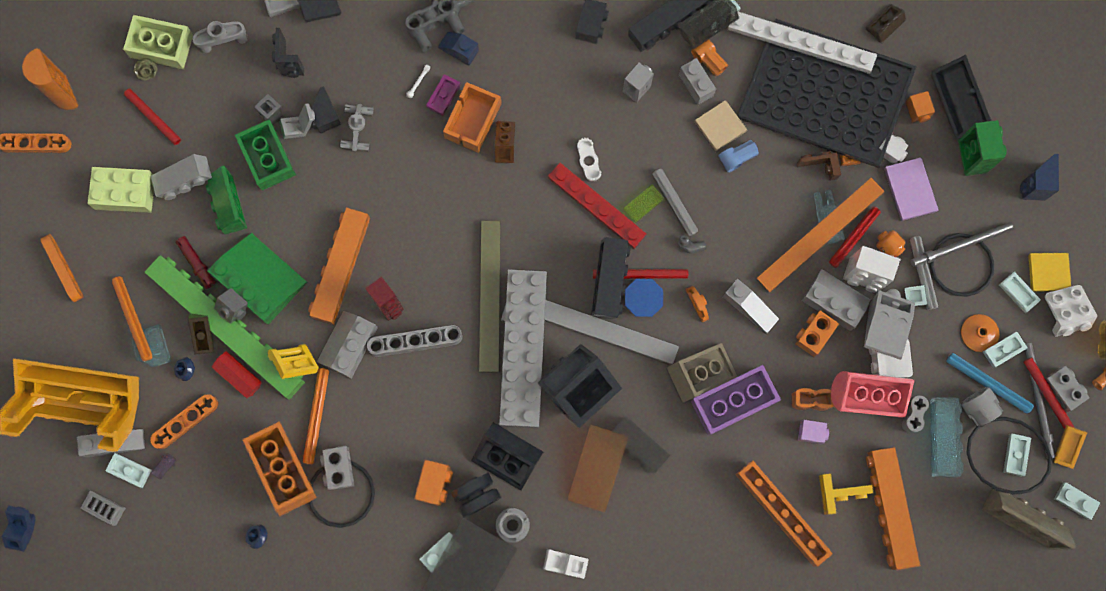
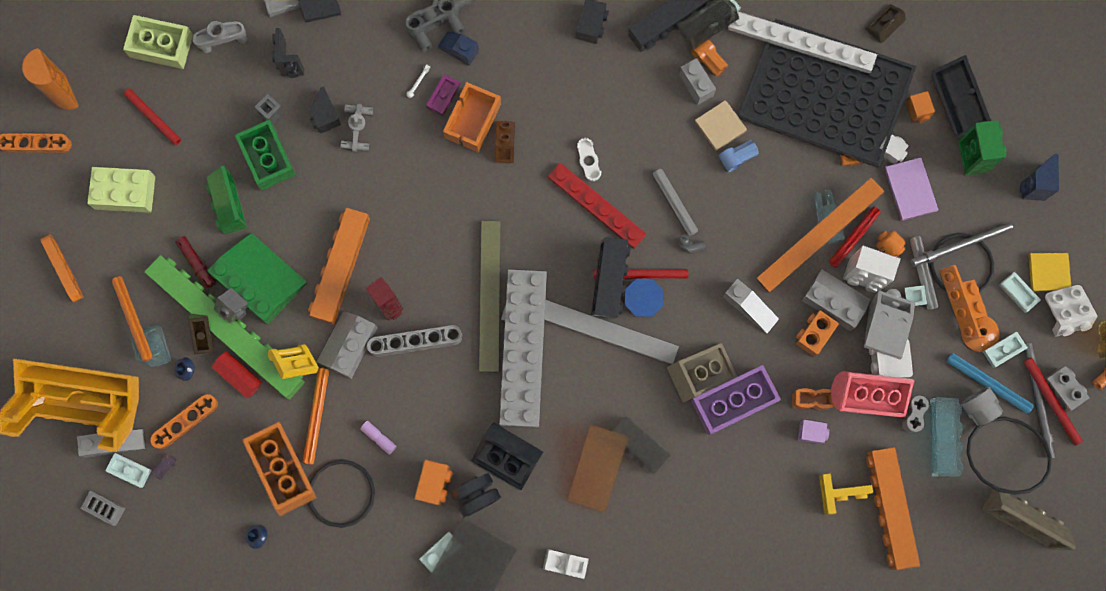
(19, 528): dark blue brick -> none
(145, 69): olive plate -> none
(181, 177): light grey brick -> none
(297, 126): light grey bracket -> none
(343, 467): light grey brick -> none
(380, 439): none -> lavender piece
(504, 532): light grey piece -> none
(580, 385): black piece -> none
(638, 82): light grey brick -> none
(643, 203): clear neon green tile -> none
(698, 302): orange plate -> none
(783, 514): orange brick -> none
(831, 167): reddish brown bracket -> none
(965, 302): none -> orange bracket
(1017, 455): light aqua plate -> none
(1069, 447): light orange tile -> none
(1077, 501): light aqua plate -> none

